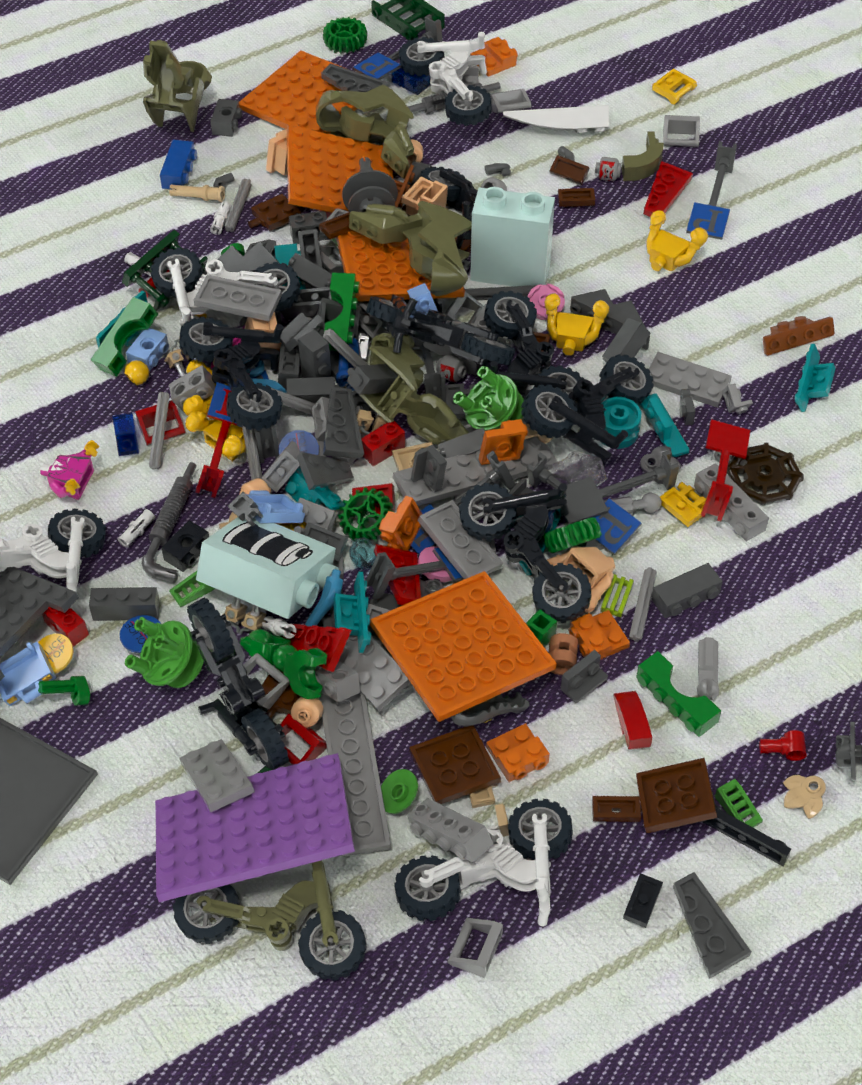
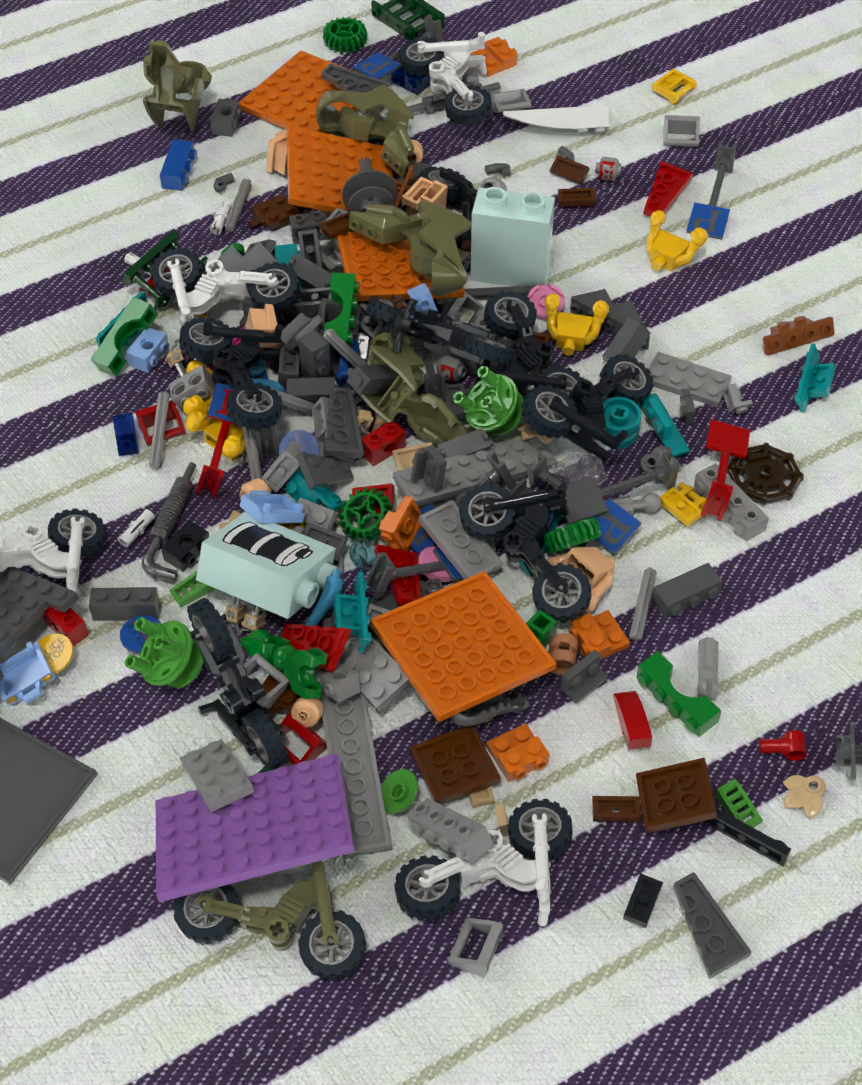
(71, 472): dark pink torso -> none
(76, 686): green piece -> none
(137, 372): yellow piece -> none
(206, 192): tan pin -> none
(237, 297): light grey plate -> none
(245, 508): dark grey plate -> none
(279, 627): white pin -> none
(505, 442): orange plate -> none
(622, 582): lime tile -> none
(645, 164): olive arch -> none

